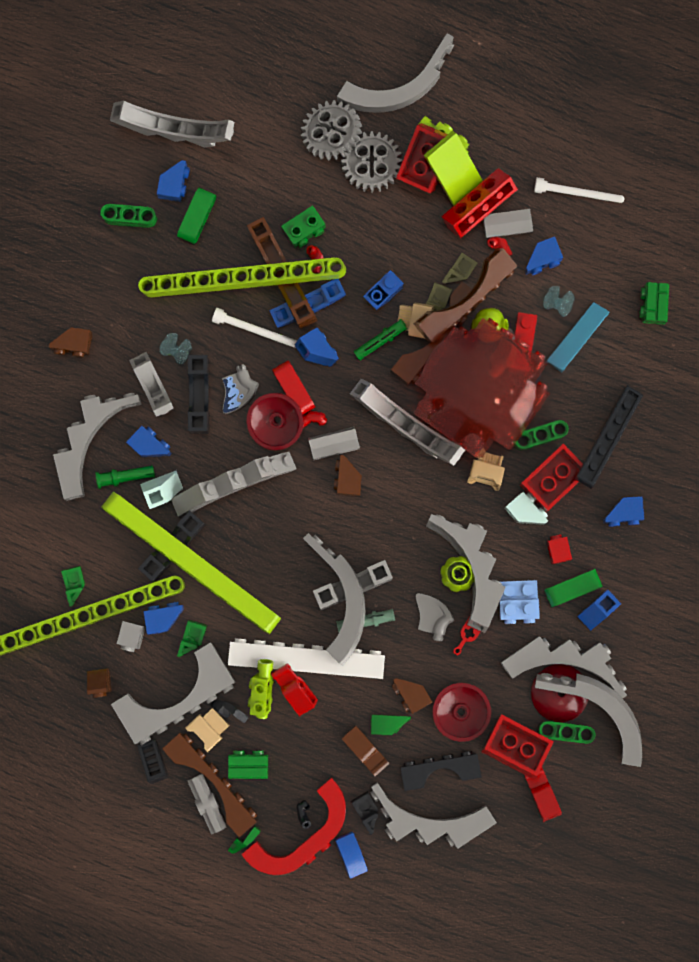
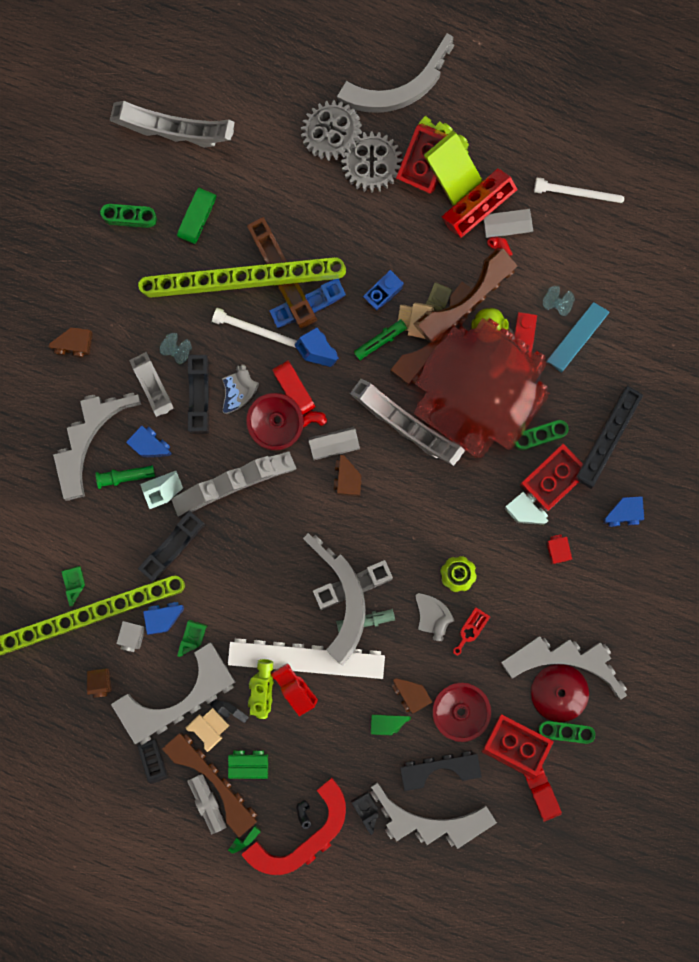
(171, 182): blue slope -> none
(191, 562): lime beam -> none
(304, 227): green brick -> none
(315, 253): red arm -> none
(351, 855): blue slope -> none
(365, 750): reddish brown piece -> none
(461, 269): olive slope -> none
(467, 543): light grey arch -> none
(487, 471): tan piece -> none
(519, 602): light blue plate -> none
(545, 254): blue slope -> none
(573, 588): green beam -> none
(599, 609): blue slope -> none
(609, 701): light grey arch -> none
(655, 303): green brick -> none

